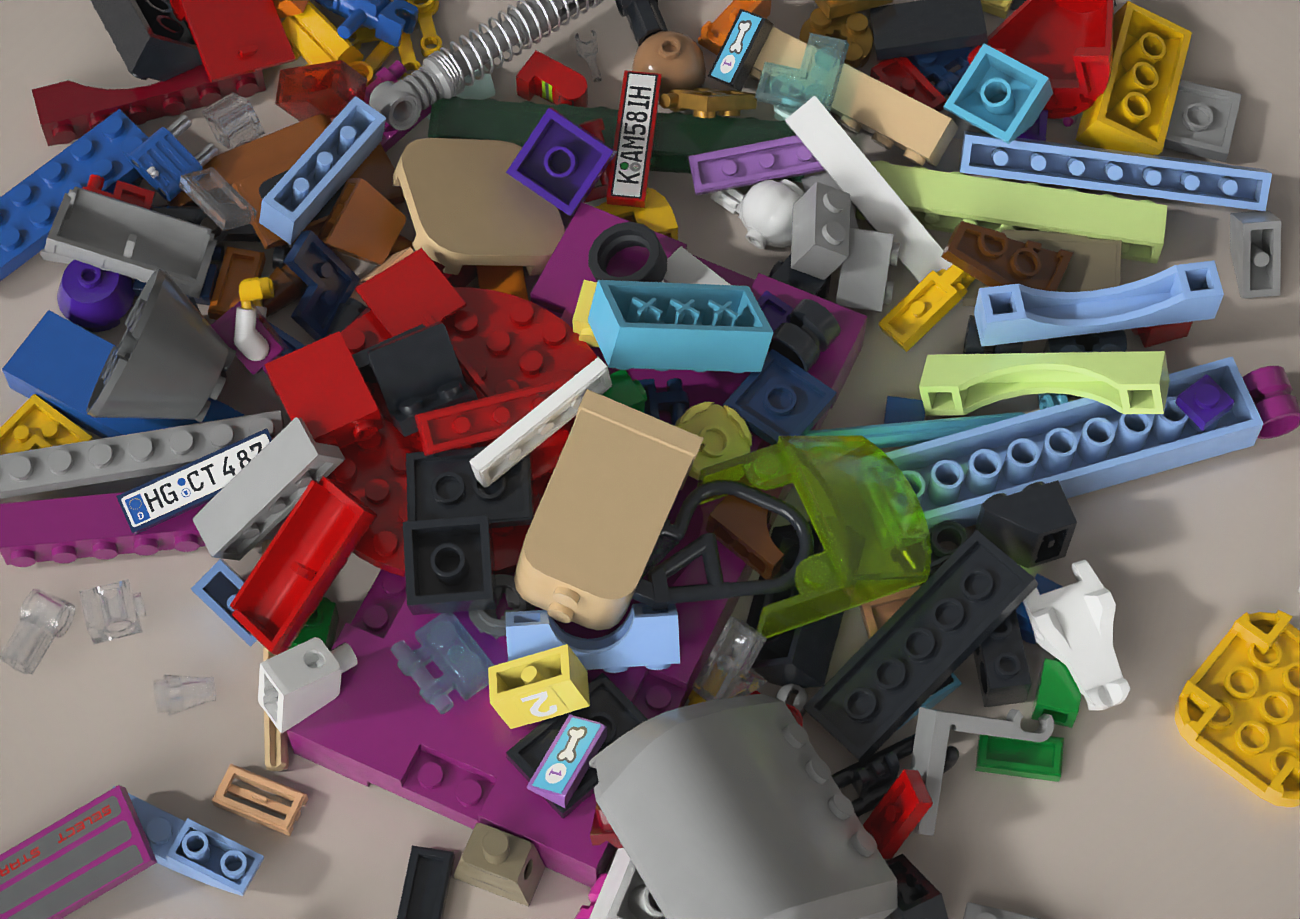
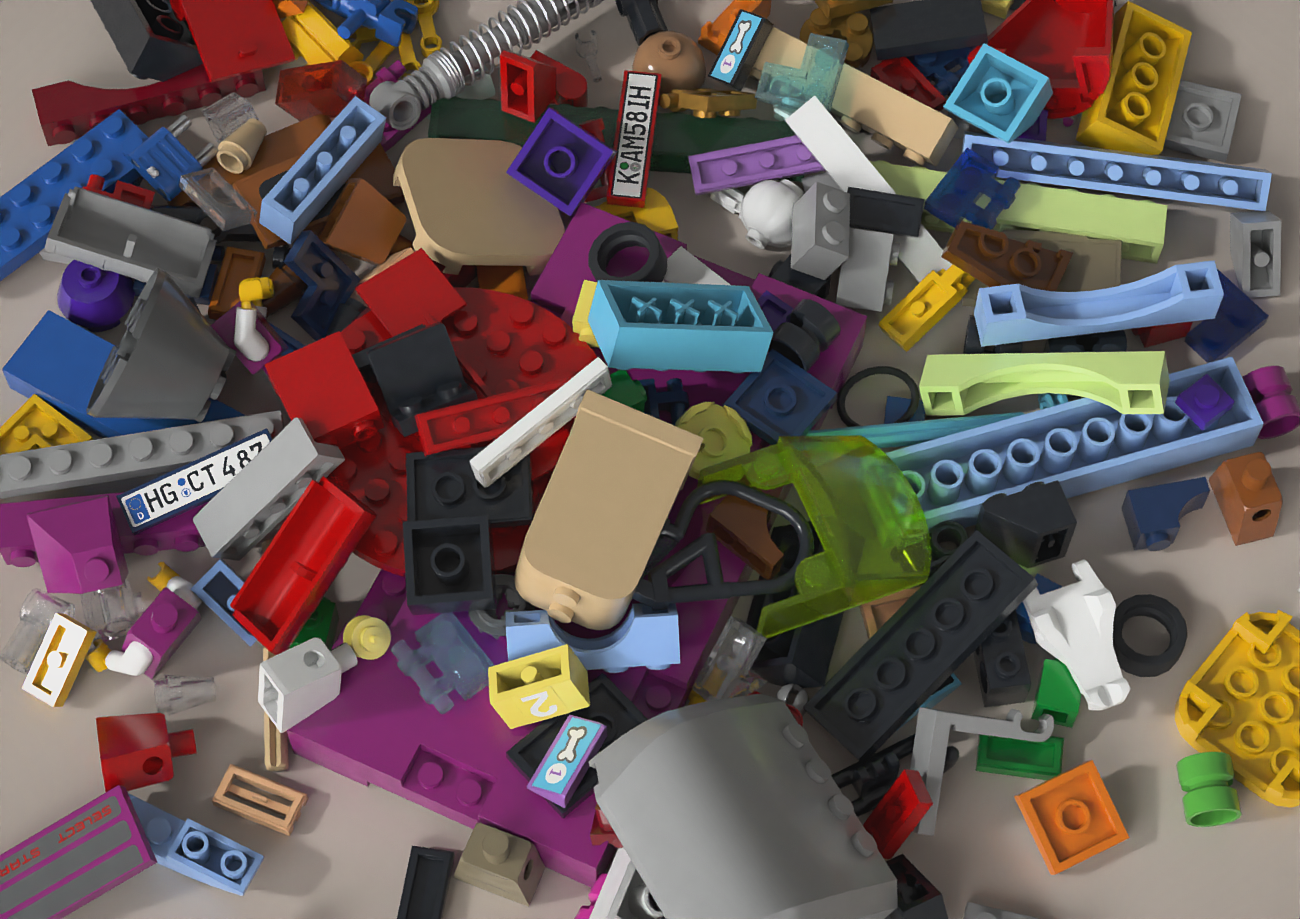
(59, 660): none -> plate
(78, 546): none -> magenta slope
(139, 749): none -> red torso
(157, 630): none -> torso
(240, 148): none -> tan cone
(367, 637): none -> light yellow wheel
(526, 85): none -> red slope
(872, 371): none -> black tyre
(885, 212): none -> black tile
(964, 185): none -> clear blue plate
(1071, 817): none -> orange hinge
(1155, 511): none -> dark blue arch
(1163, 612): none -> black tyre
(1209, 797): none -> bright green wheel
(1233, 324): none -> clear blue plate
(1245, 489): none -> dark orange torso

